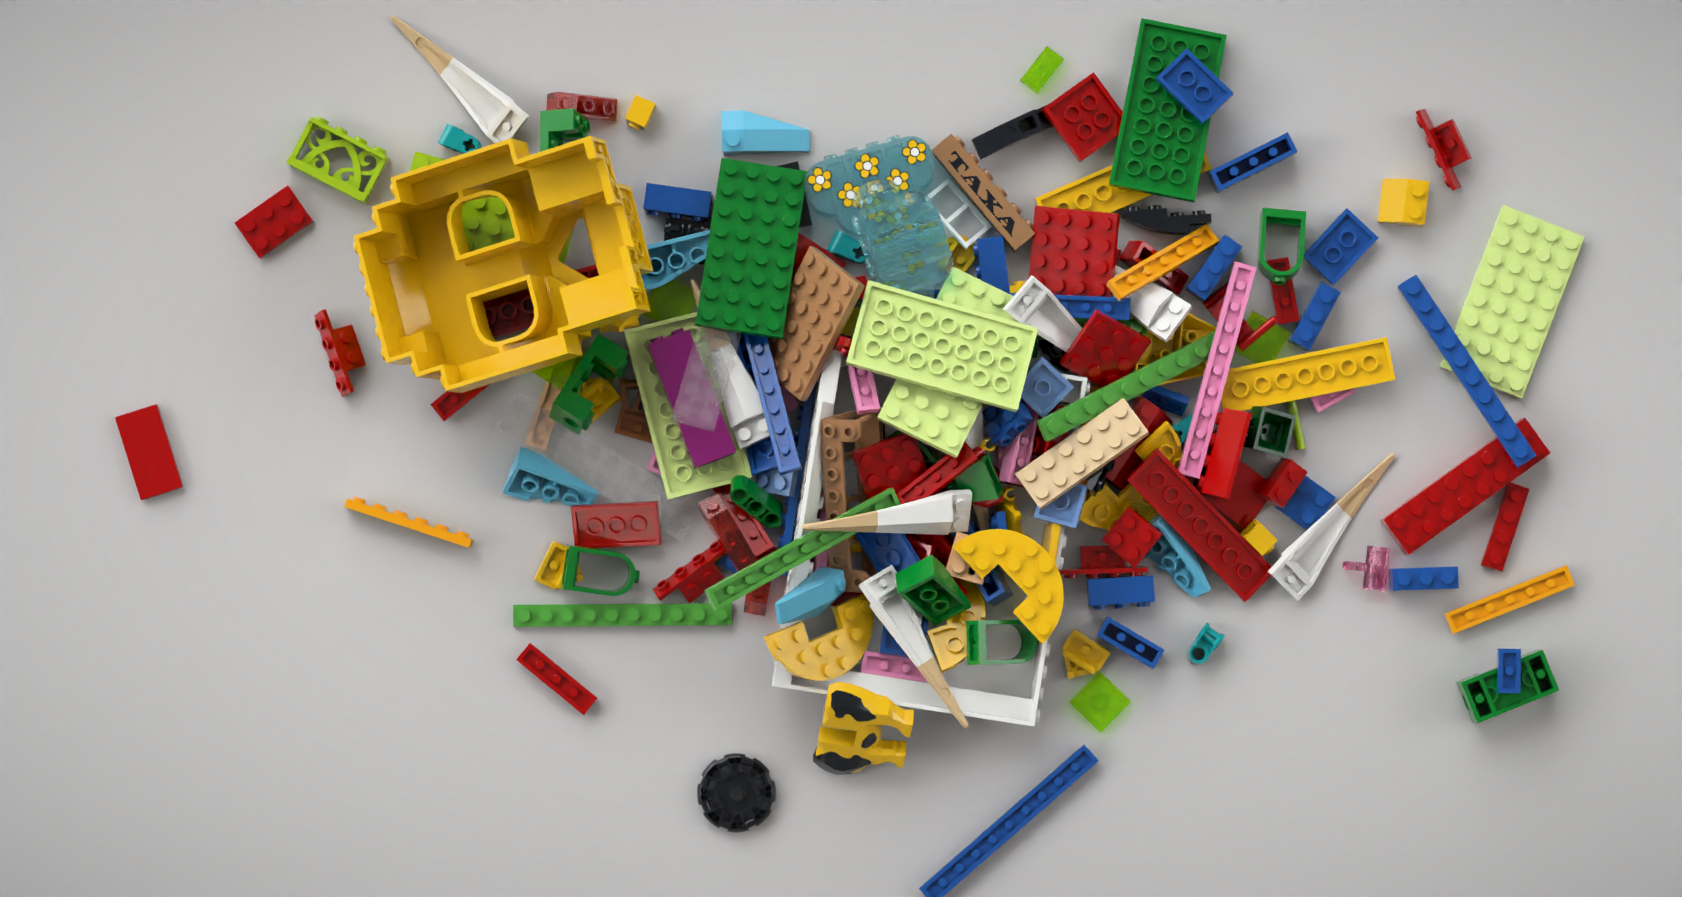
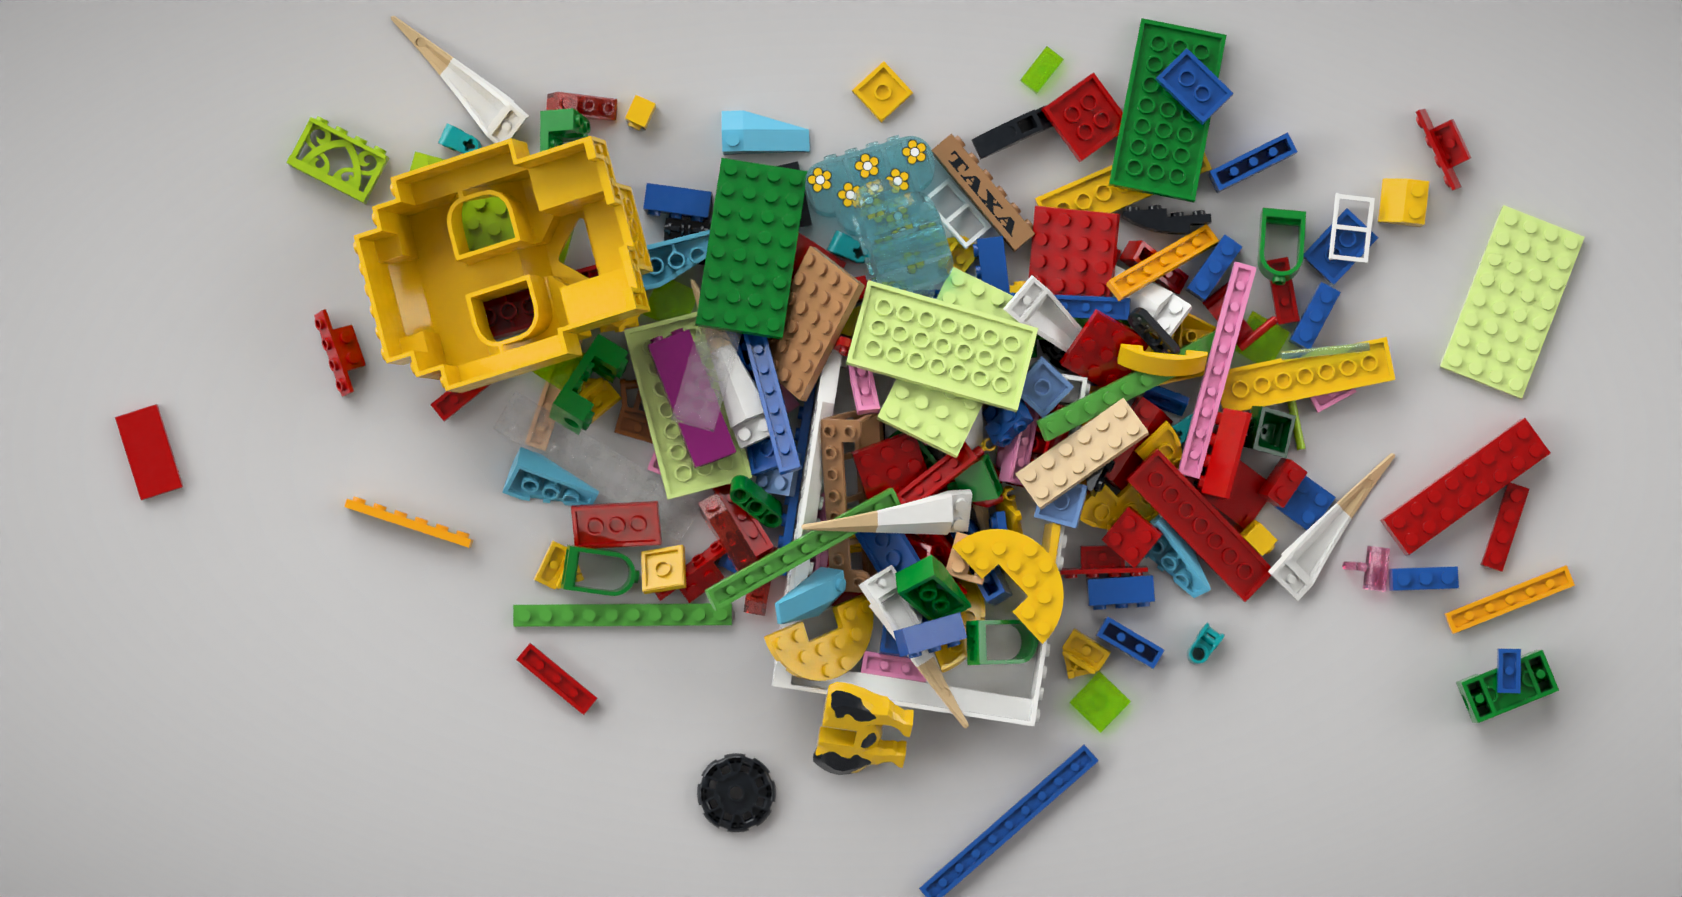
(273, 222): red plate -> none
(663, 569): none -> yellow tile
(882, 91): none -> yellow tile
(930, 635): none -> brick
(1153, 325): none -> black beam
(1161, 363): none -> yellow slope
(1322, 351): none -> clear light blue bar
(1351, 228): none -> white window
(1466, 371): blue plate -> none

